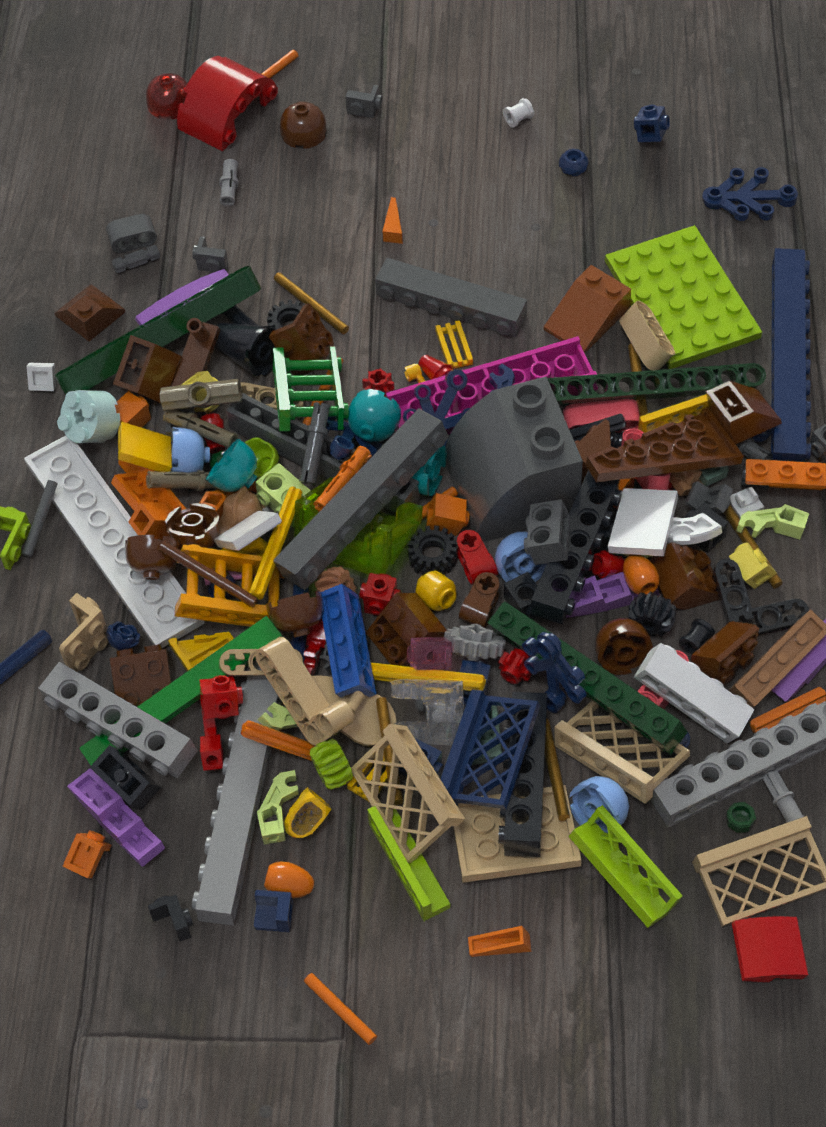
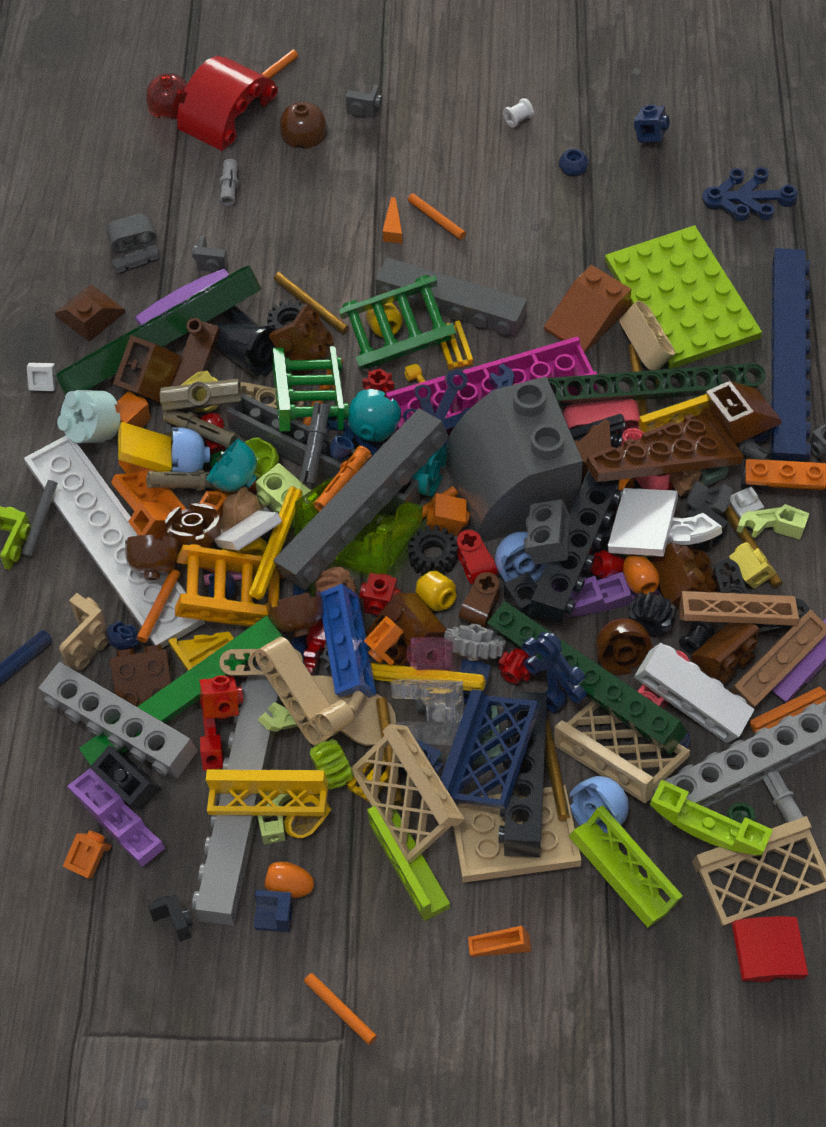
(158, 606): none -> orange bar
(208, 574): reddish brown bar -> none
(267, 782): none -> yellow fence
(276, 739): orange axle -> none
(382, 638): none -> orange bracket
(393, 316): none -> yellow head
(416, 339): none -> green fence
(433, 368): red cone -> none
(436, 216): none -> orange bar
(709, 825): none -> lime slope
(738, 608): none -> medium nougat fence

